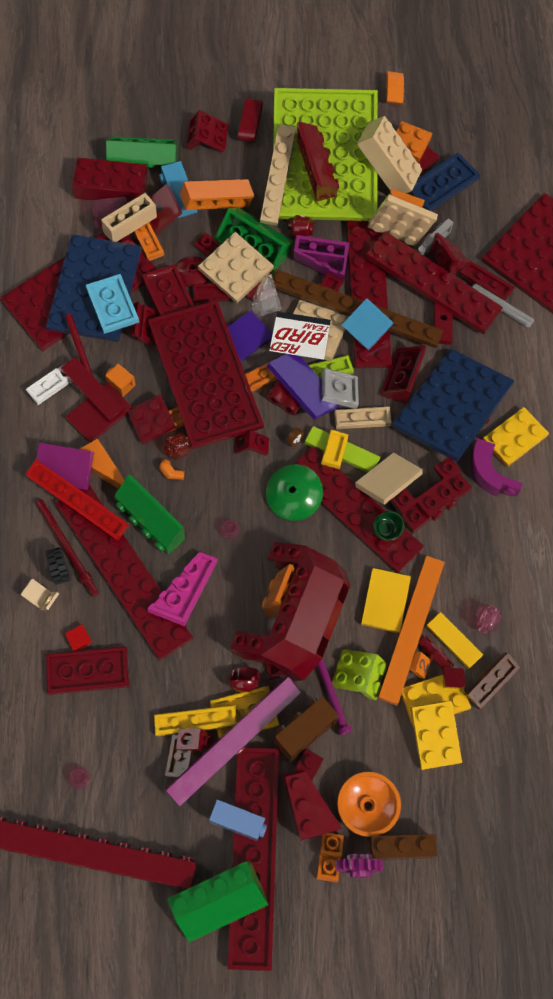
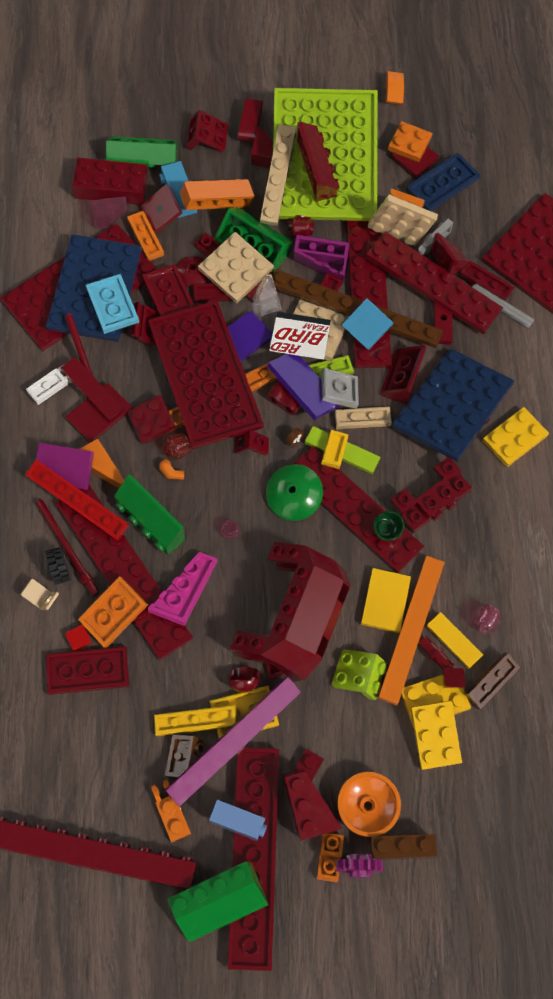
(79, 778): clear pink plate -> none
(113, 612): none -> orange plate
(120, 379): orange brick -> none
(129, 218): tan brick -> none
(171, 815): none -> orange hinge
(200, 740): dark red bracket -> none
(262, 149): none -> dark red slope
(278, 589): orange slope -> none
(305, 728): reddish brown brick -> none
(344, 728): magenta bar -> none
(388, 478): tan tile -> none
(389, 155): tan brick -> none
(420, 665): orange tile -> none
(485, 473): magenta arch -> none

